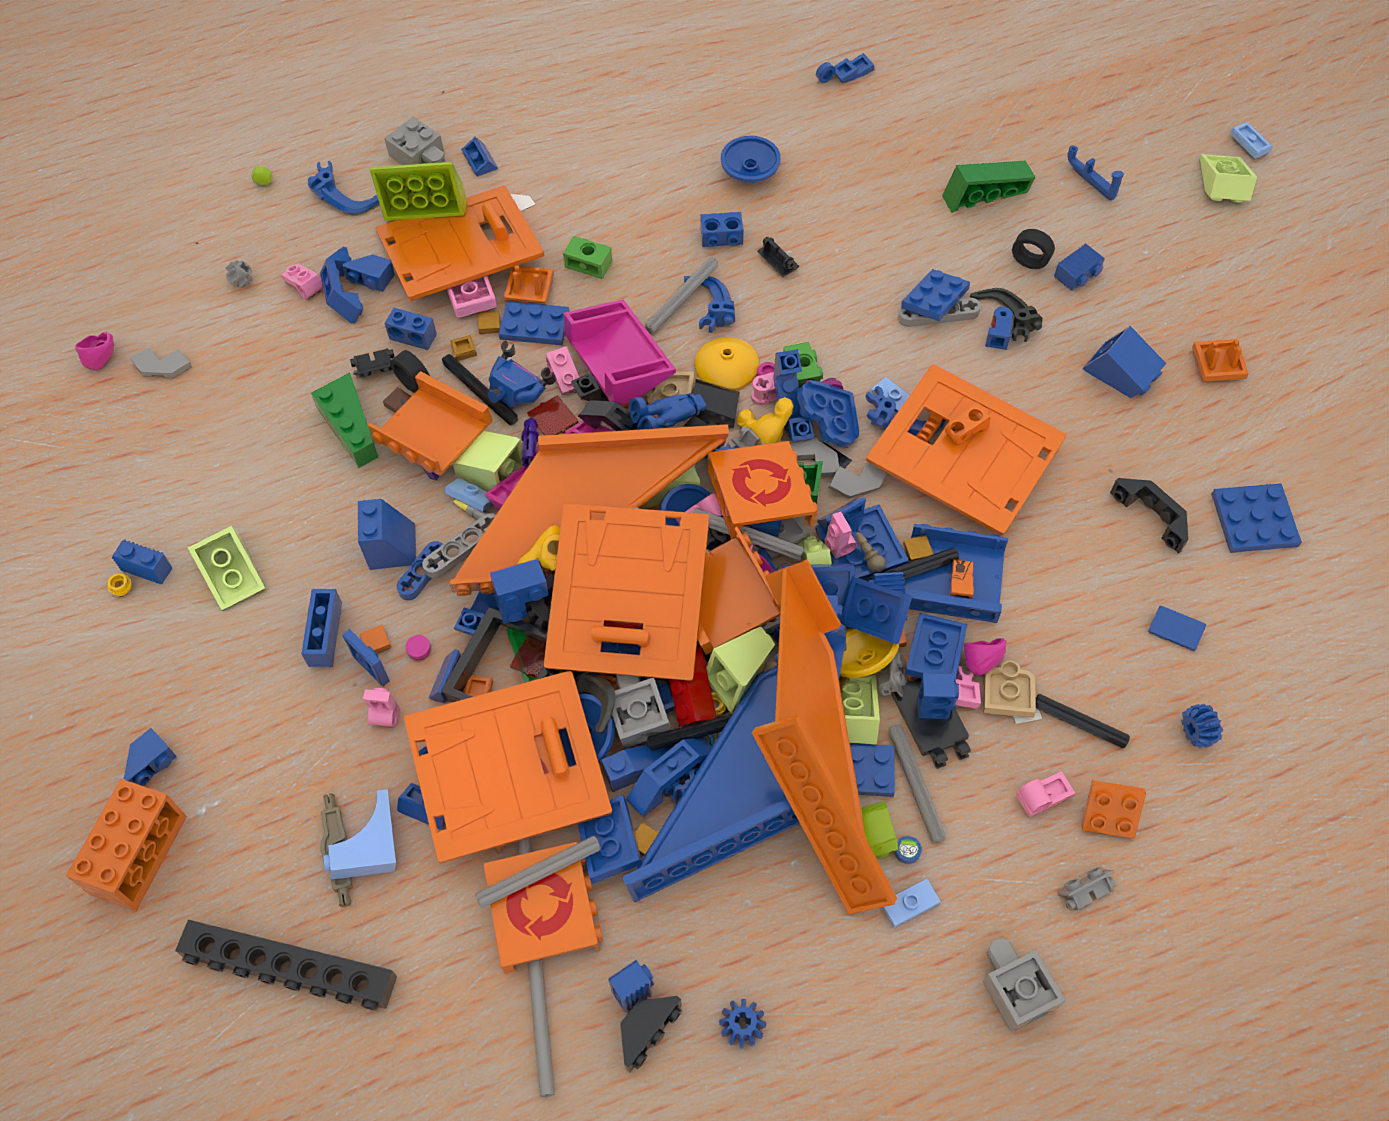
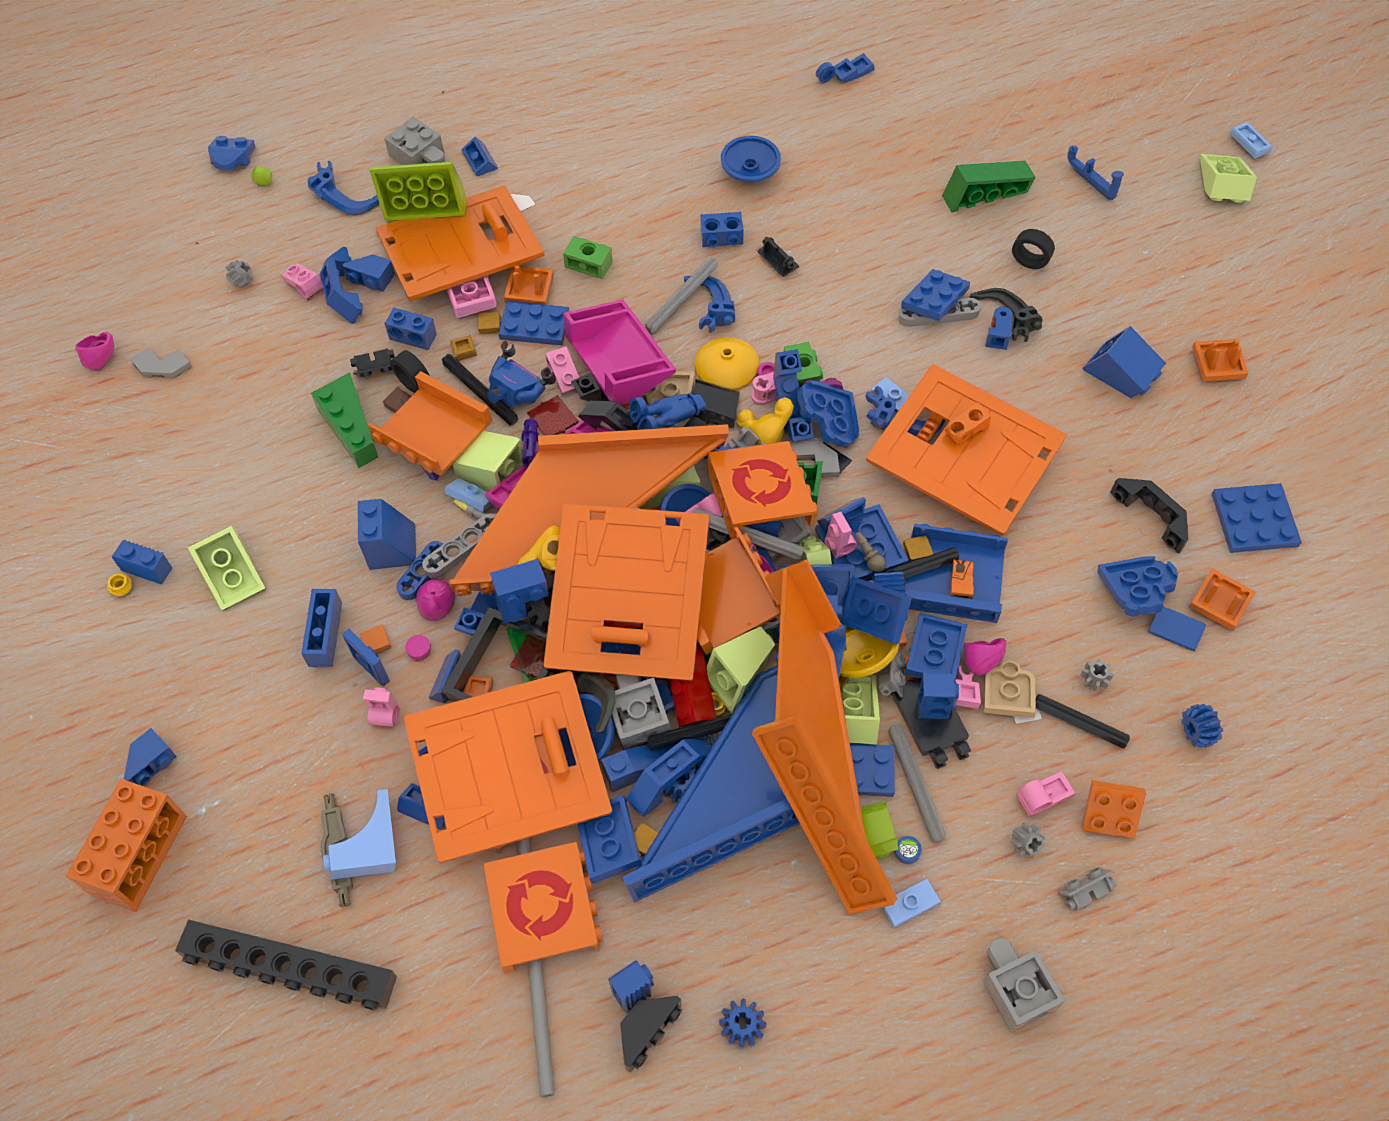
(228, 152): none -> blue slope
(435, 599): none -> dark pink hair
(537, 871): light grey axle -> none
(851, 485): light grey tile -> none
(1027, 839): none -> light grey gear
(1079, 267): blue brick -> none
(1097, 675): none -> light grey gear
(1139, 583): none -> blue plate
(1222, 599): none -> orange plate

